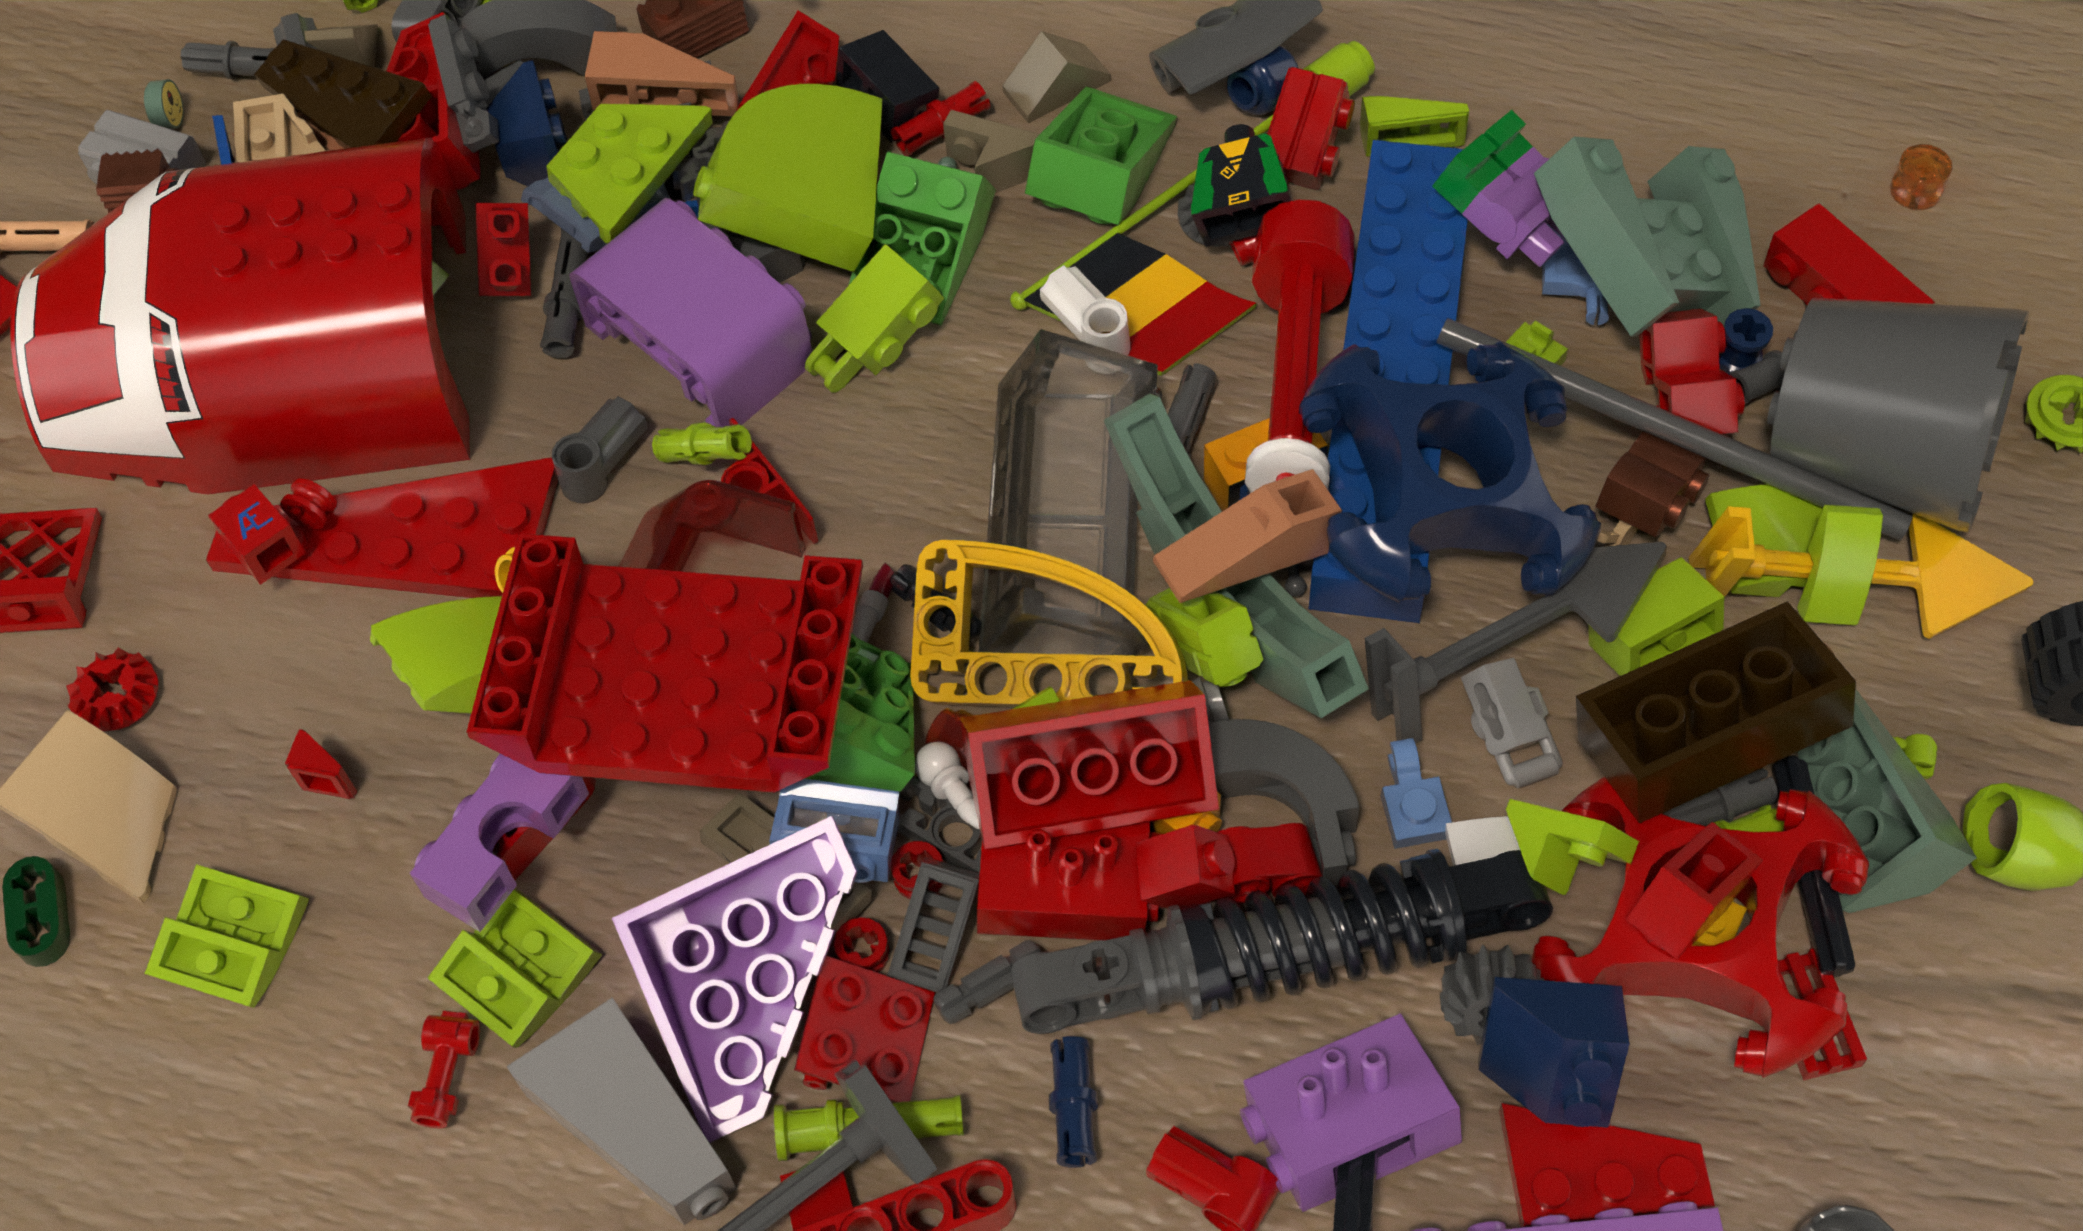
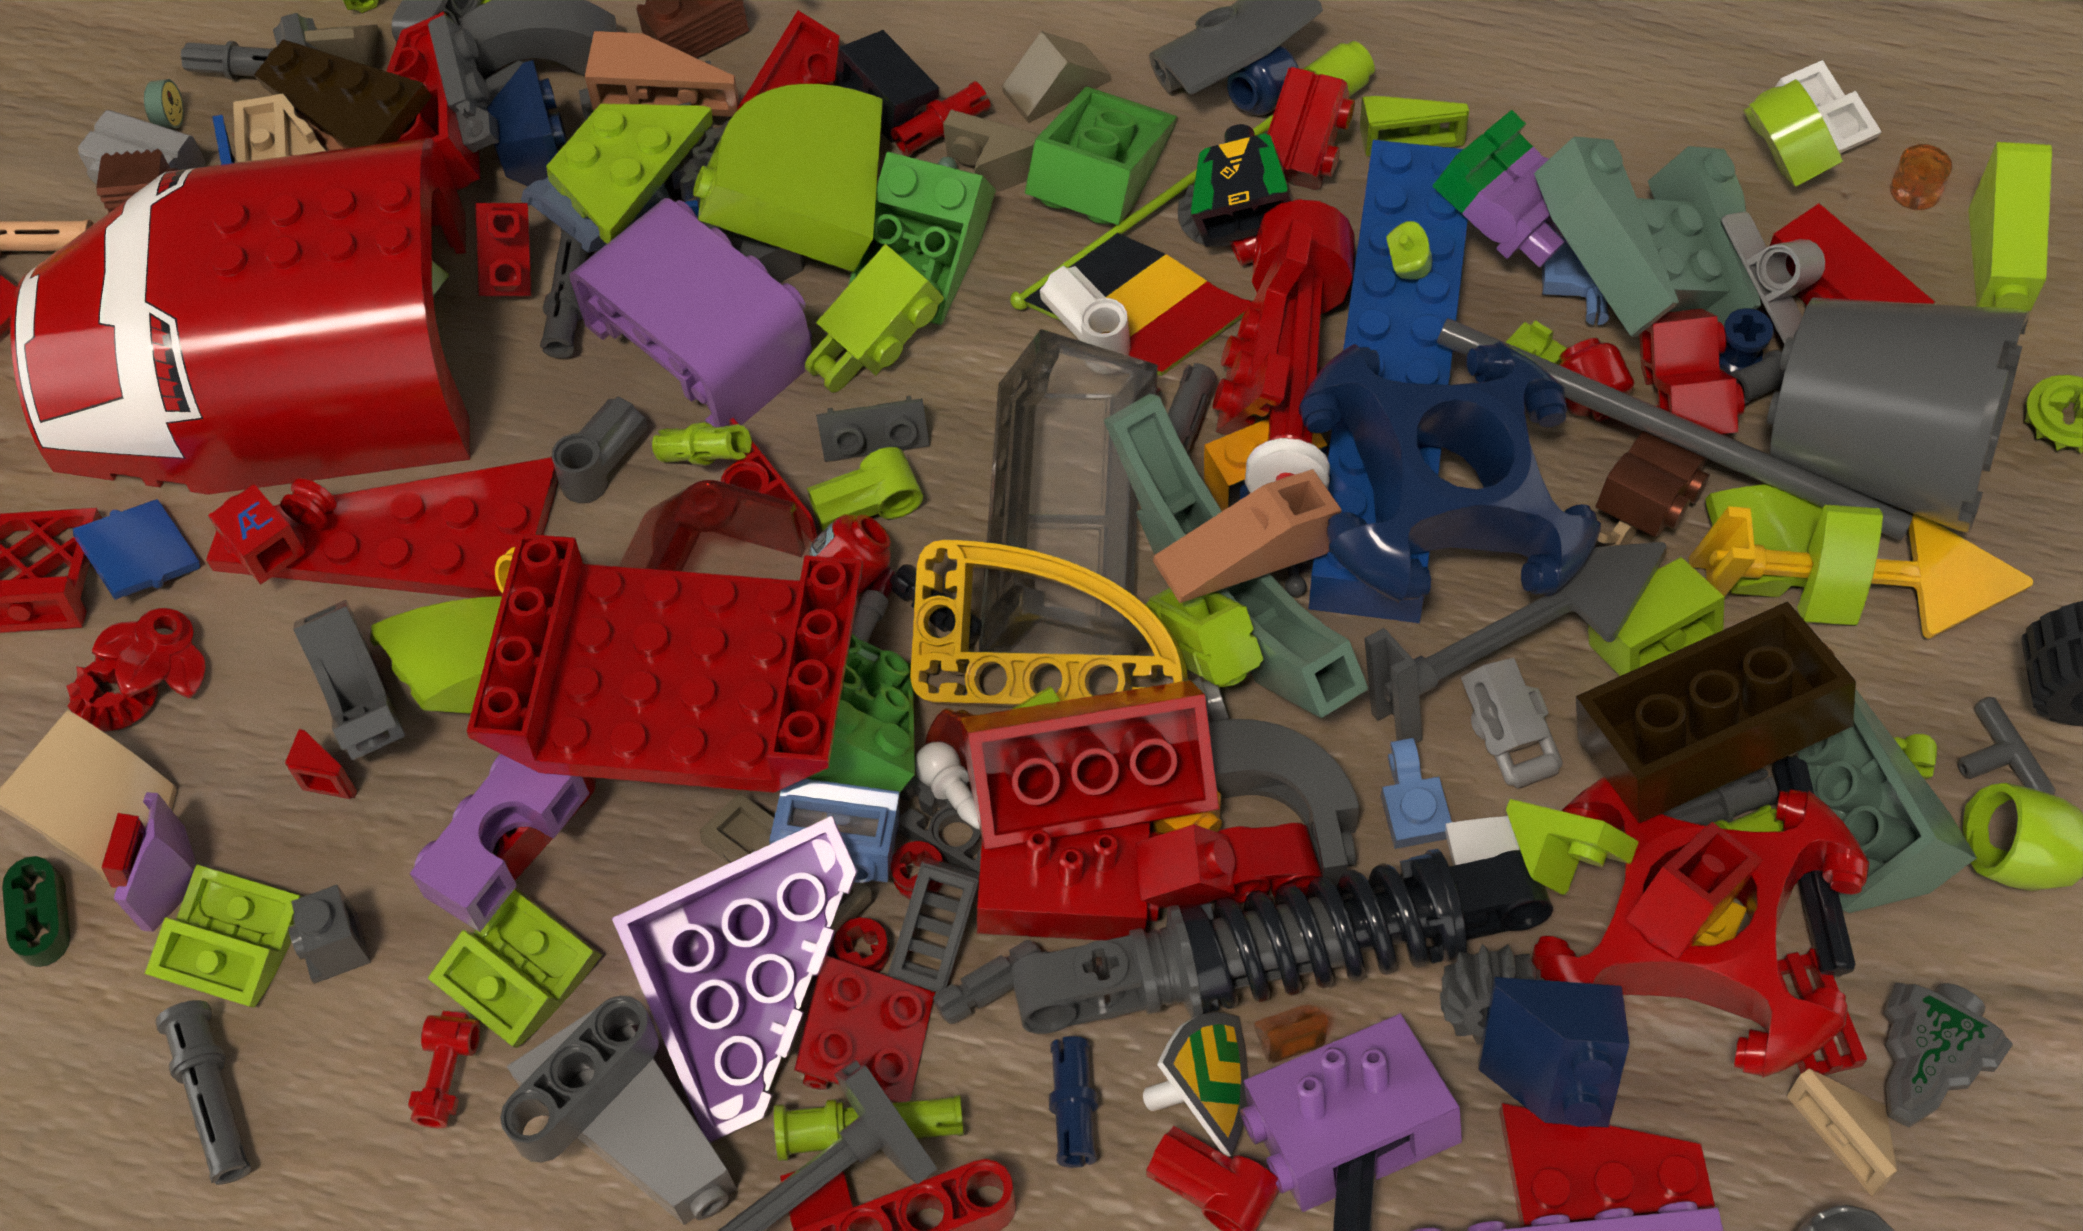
(122, 849): none -> red tile
(136, 549): none -> blue piece
(150, 657): none -> red plate
(160, 869): none -> medium lavender slope
(198, 1067): none -> dark grey pin
(328, 934): none -> dark grey brick
(349, 679): none -> dark grey arch
(575, 1108): none -> dark grey beam
(856, 539): none -> red head
(870, 428): none -> dark grey hinge
(879, 487): none -> lime piece
(1207, 1072): none -> shield
(1254, 369): none -> red wing
(1291, 1032): none -> clear orange slope
(1410, 250): none -> lime piece
(1598, 362): none -> red head
(1769, 271): none -> light grey piece
(1793, 132): none -> lime brick
(1843, 114): none -> white slope
(1850, 1126): none -> tan slope
(1936, 1047): none -> dark grey rock
(2007, 750): none -> dark grey piece
(2011, 226): none -> lime slope

